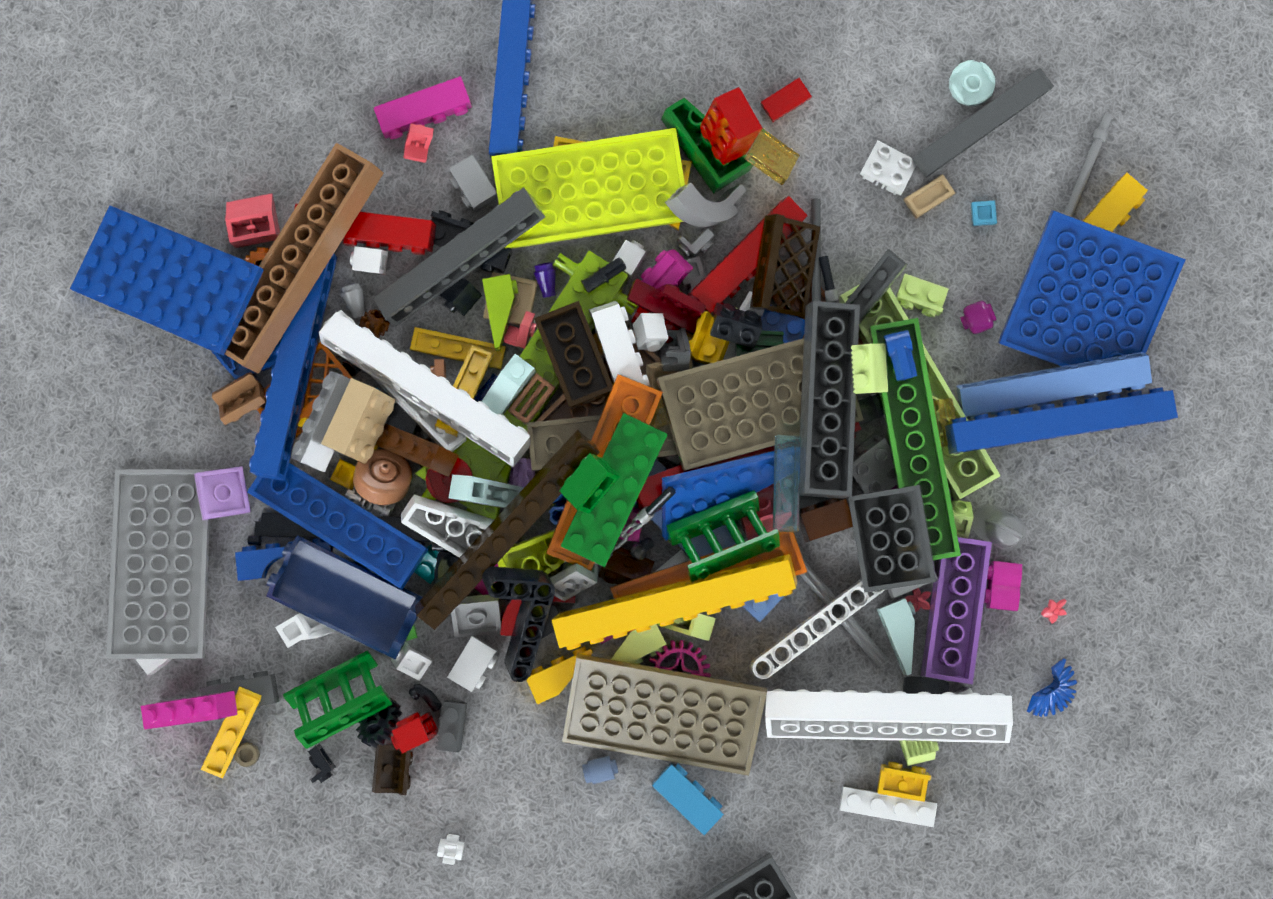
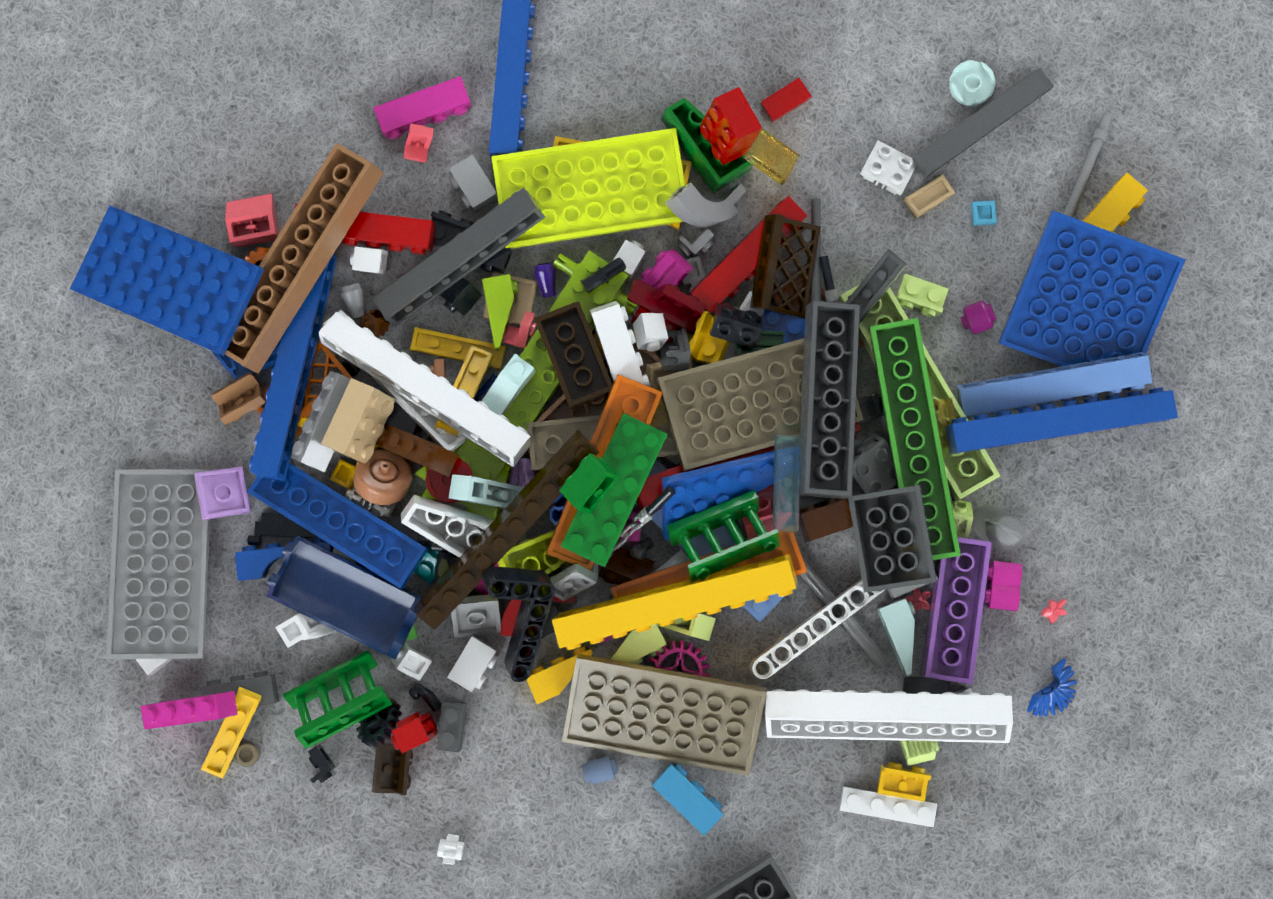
(512, 410): nougat tile -> none
(869, 368): yellowish green brick -> none
(899, 348): blue piece -> none

